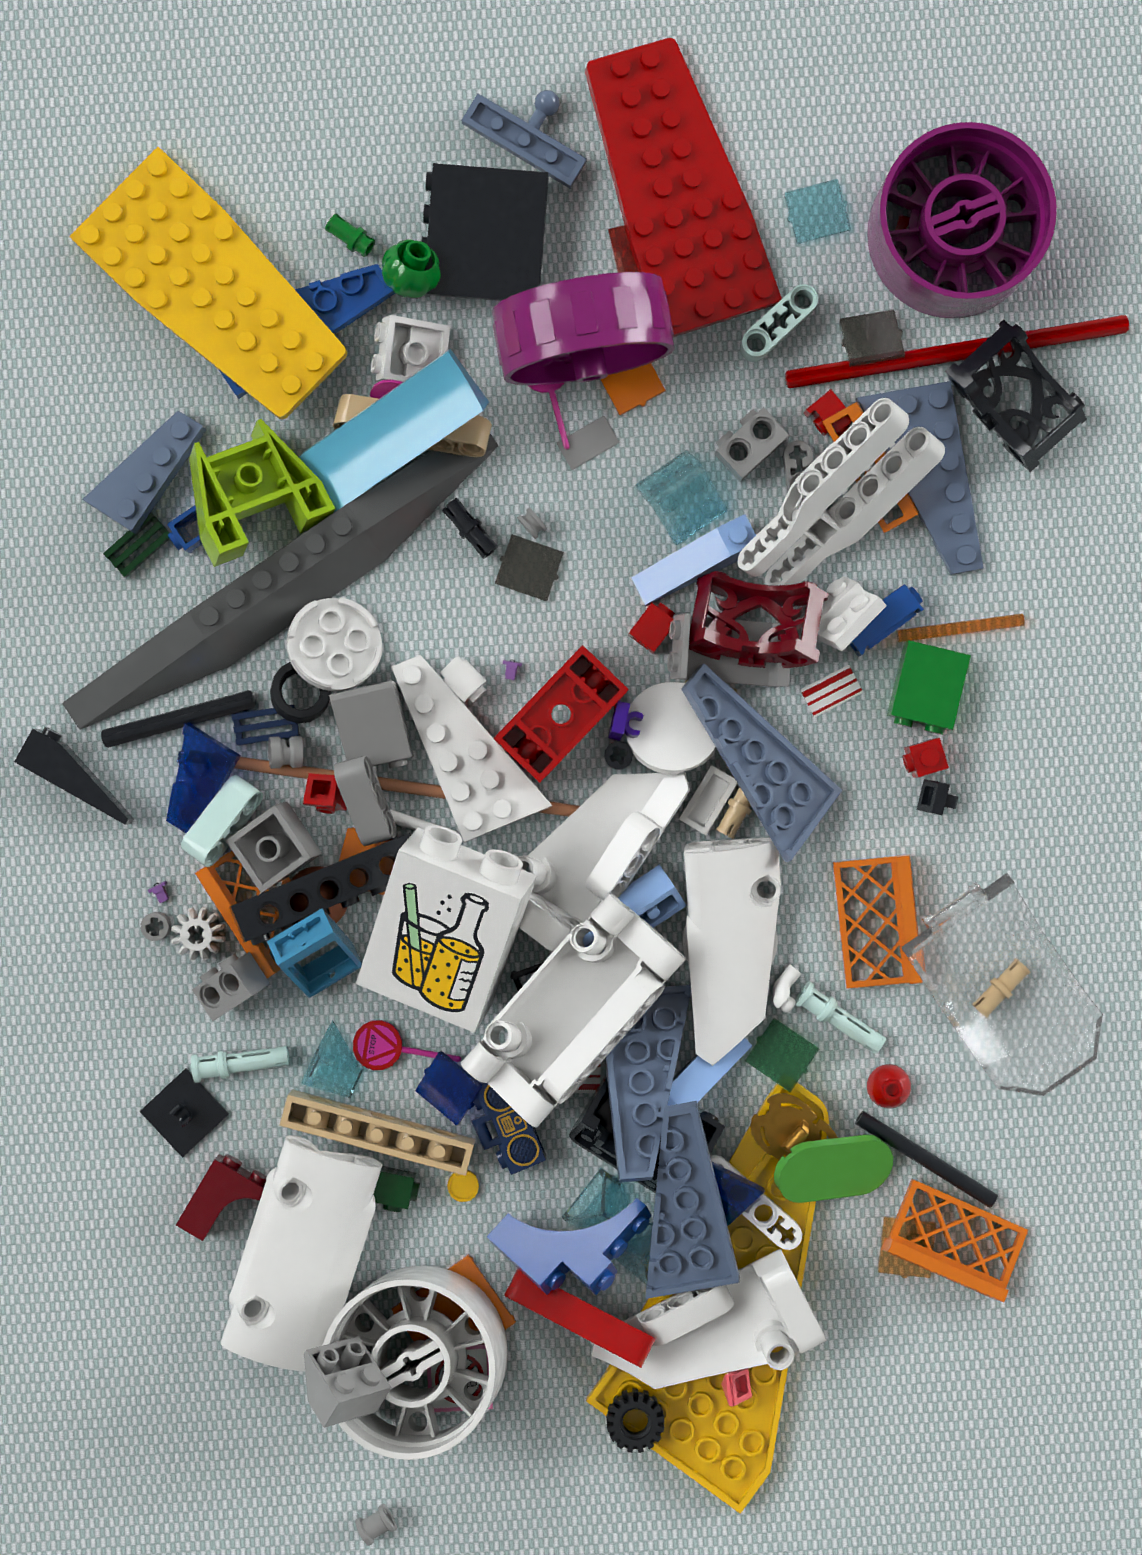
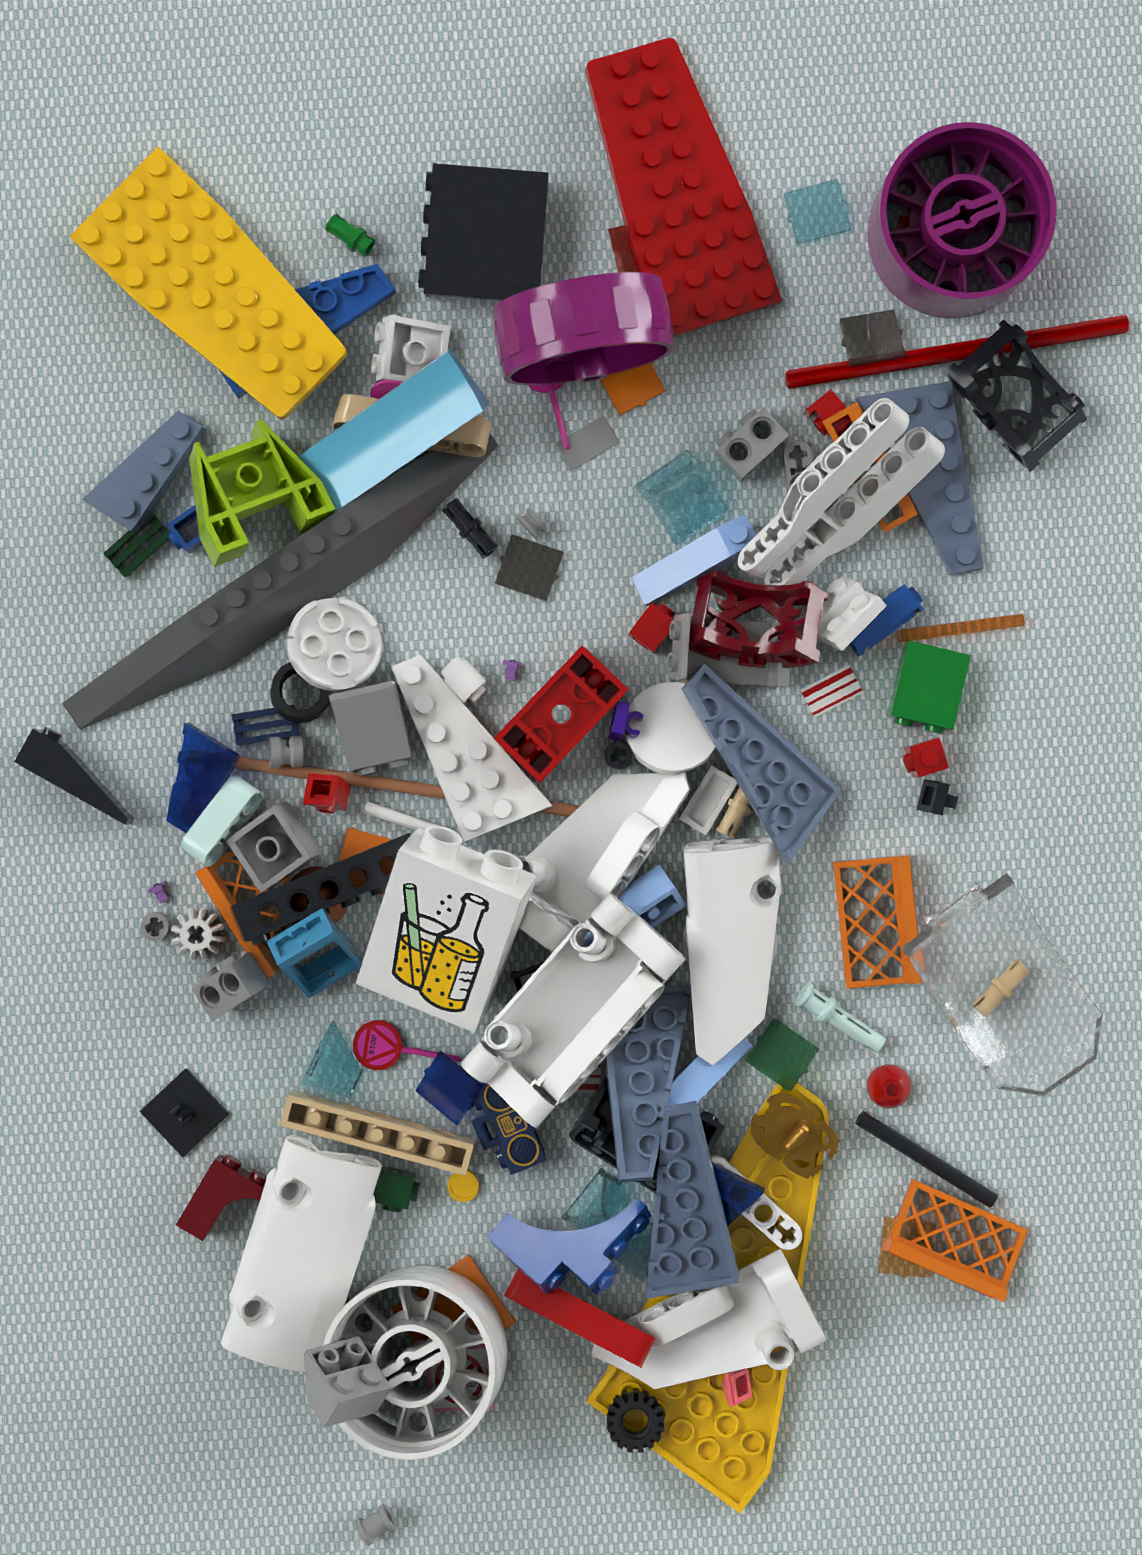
(176, 718): black axle -> none
(225, 1064): light aqua pin -> none
(365, 800): light grey beam -> none
(405, 269): green plant -> none
(525, 138): sand blue plate -> none
(782, 987): white arm -> none
(796, 318): light aqua beam -> none
(833, 1168): bright green tile -> none

